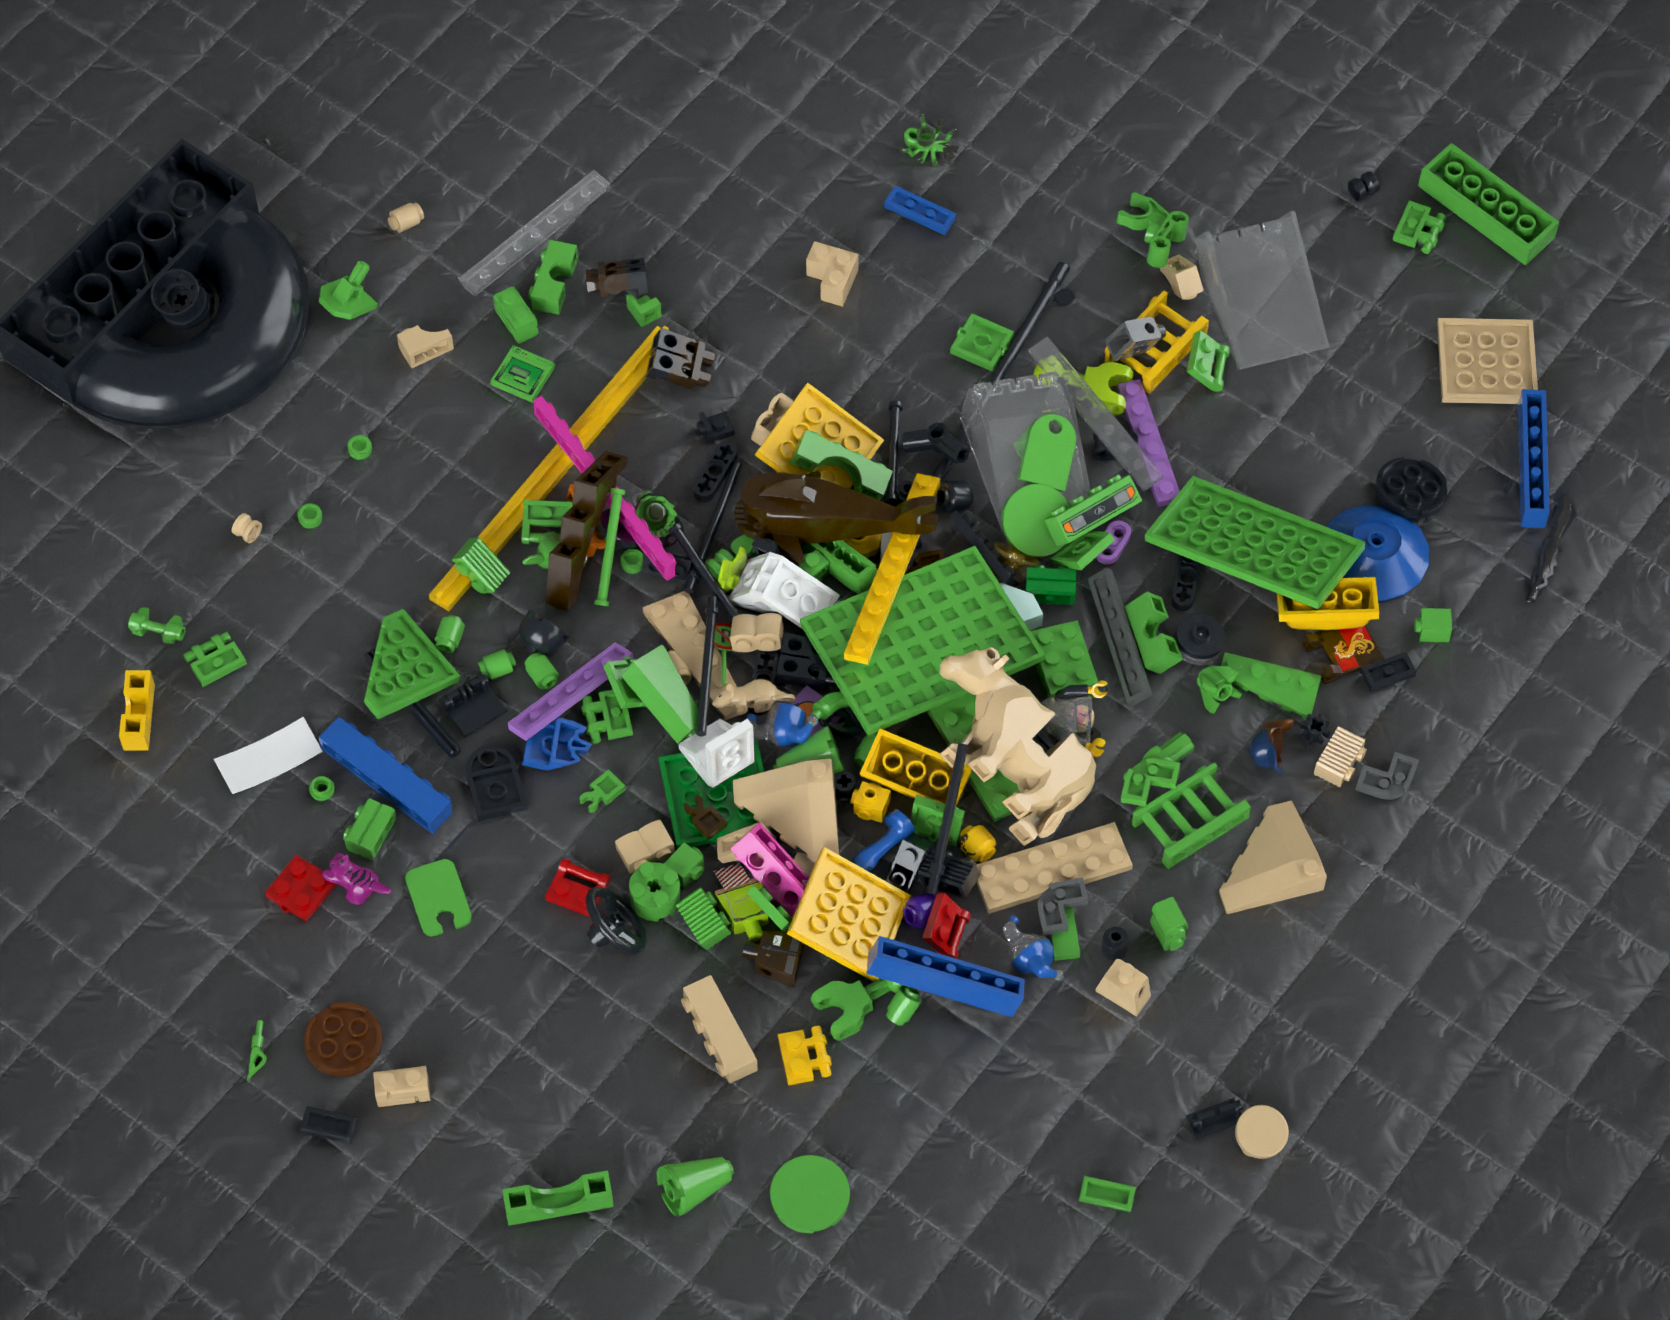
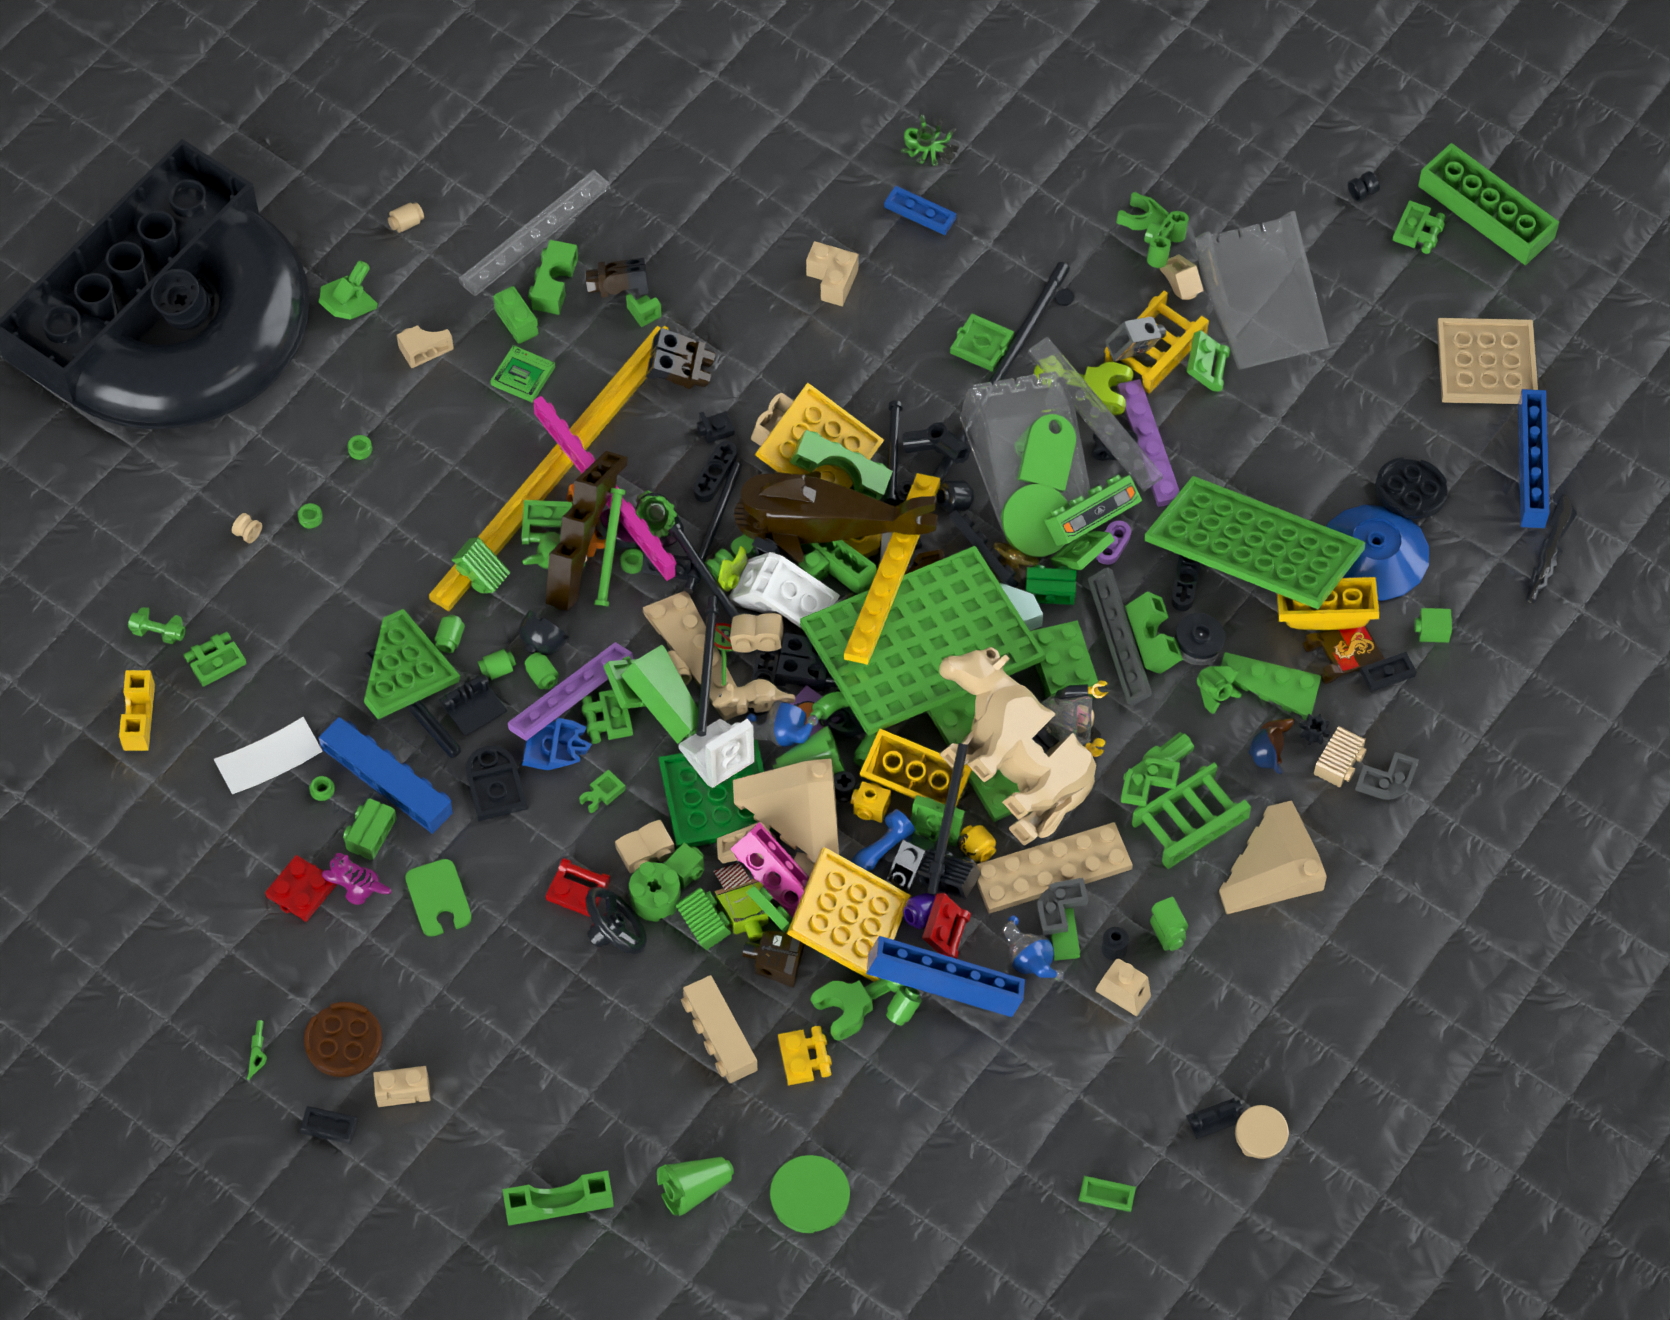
(706, 820): dark brown plate -> none

